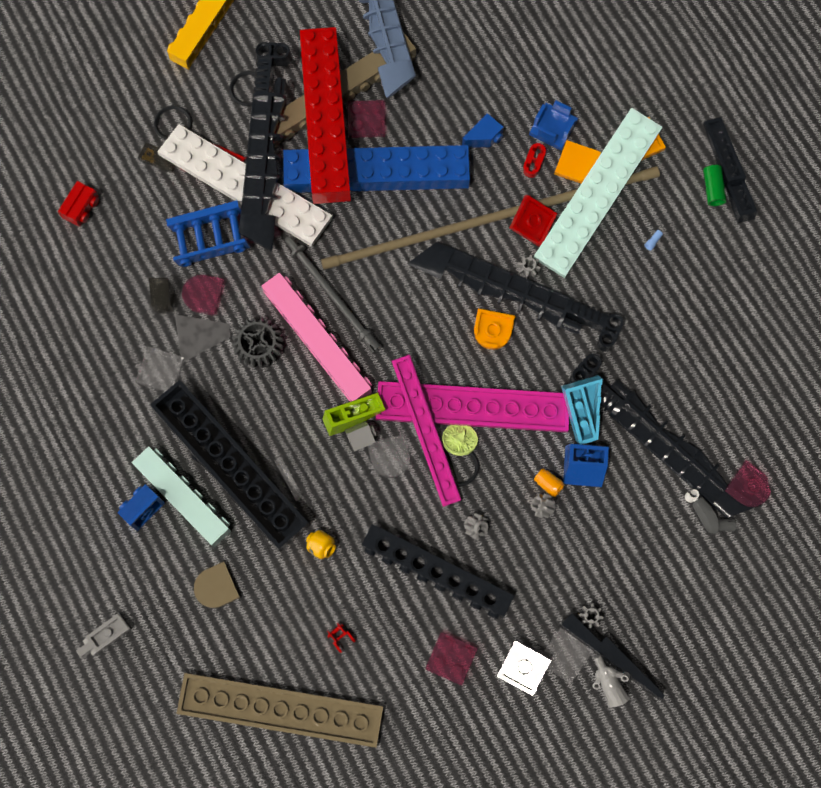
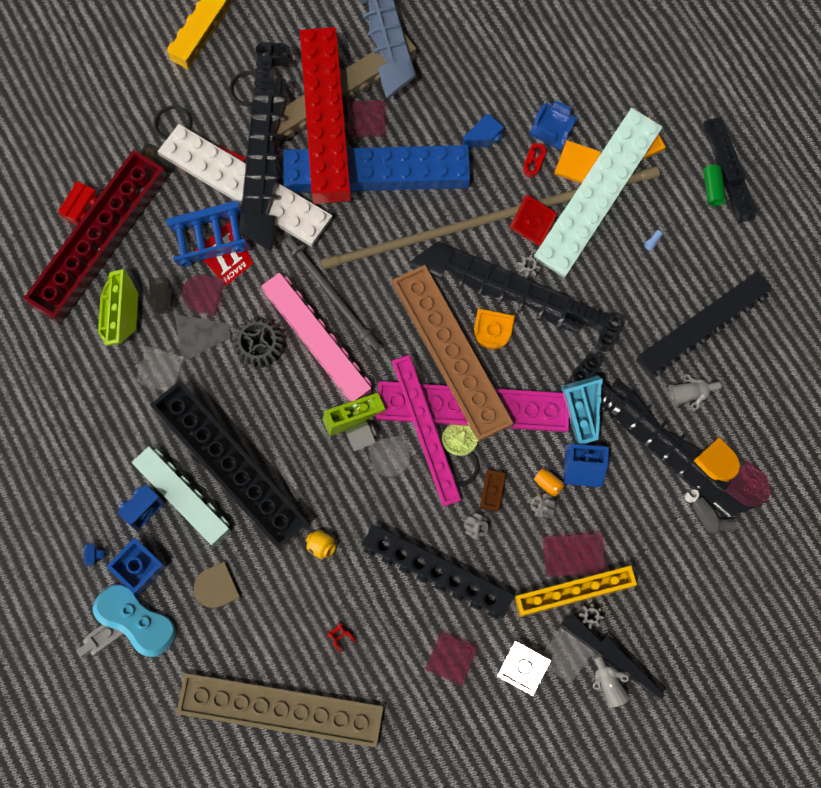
(91, 555): none -> blue tile
(95, 237): none -> dark red brick
(117, 308): none -> lime wedge
(122, 610): none -> medium azure plate
(136, 566): none -> blue brick
(228, 265): none -> red sticker
(452, 353): none -> medium nougat plate
(492, 490): none -> reddish brown plate
(573, 555): none -> clear pink plate
(575, 591): none -> yellow brick
(697, 389): none -> light grey piece
(704, 324): none -> black brick
(719, 461): none -> light orange tile

